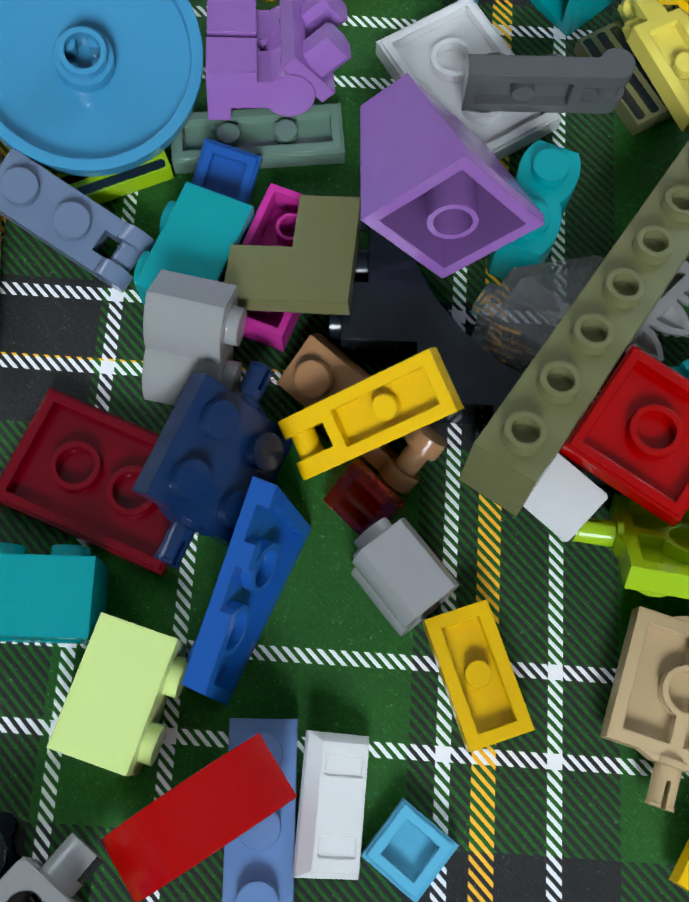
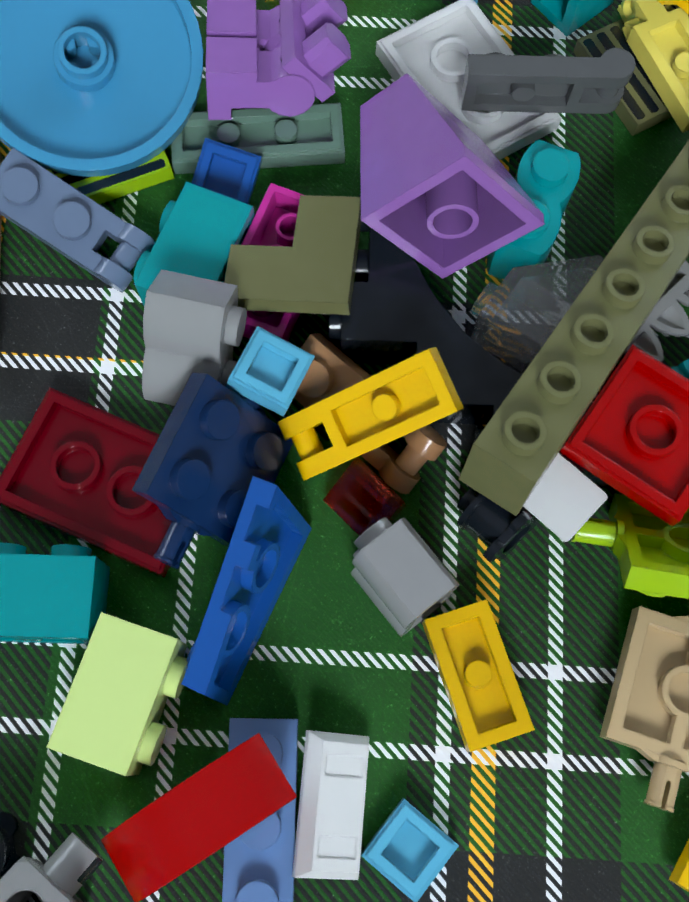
(270, 371): none -> medium azure tile
(494, 524): none -> black brick

